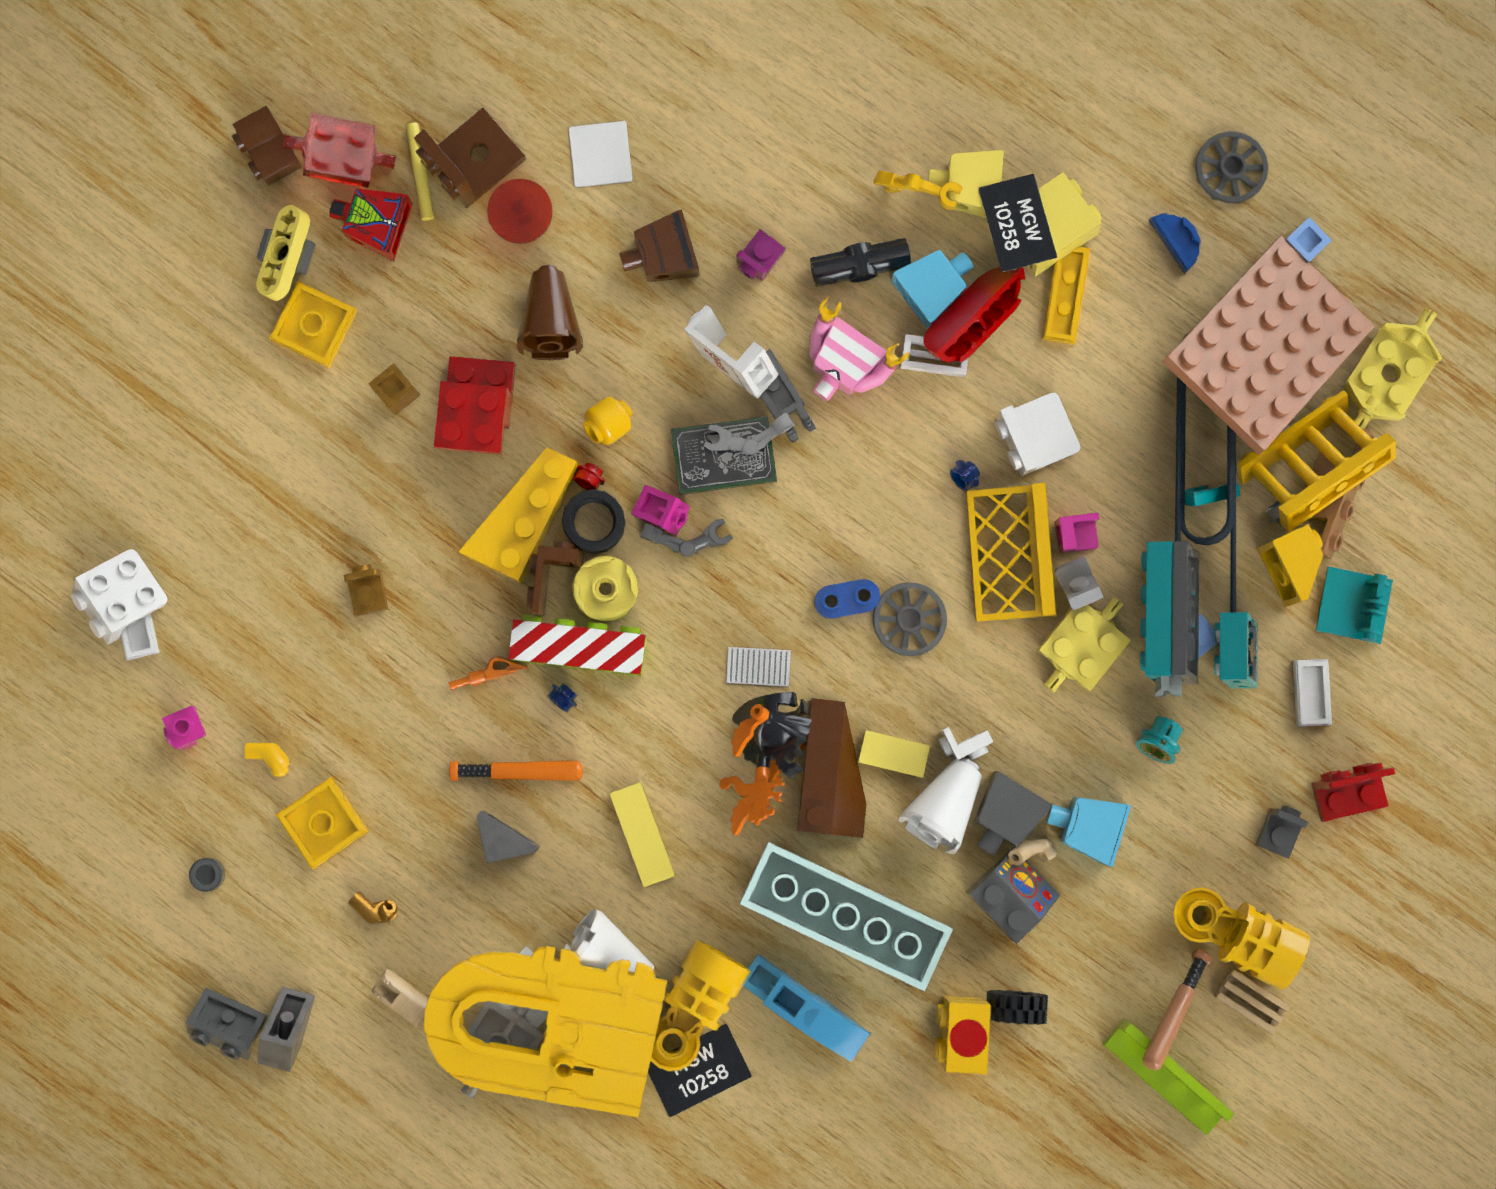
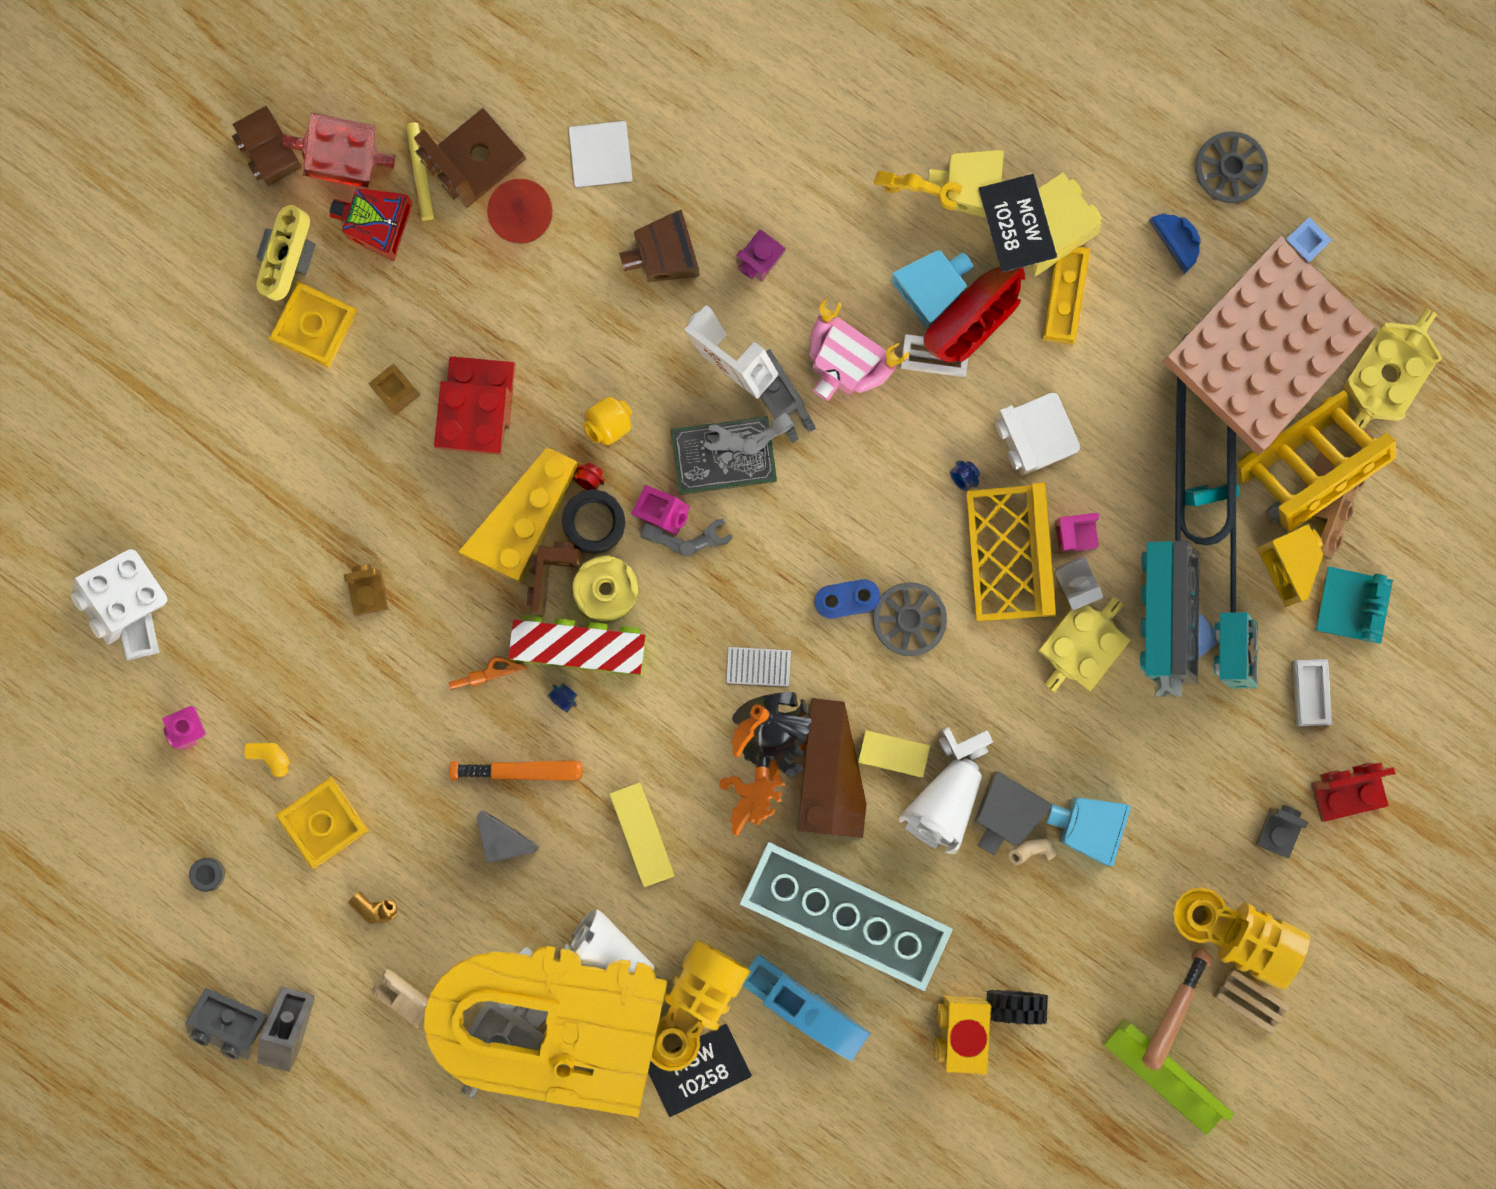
(549, 319): reddish brown cone -> none
(860, 262): black piece -> none
(1013, 897): dark grey slope -> none
(1160, 741): teal piece -> none

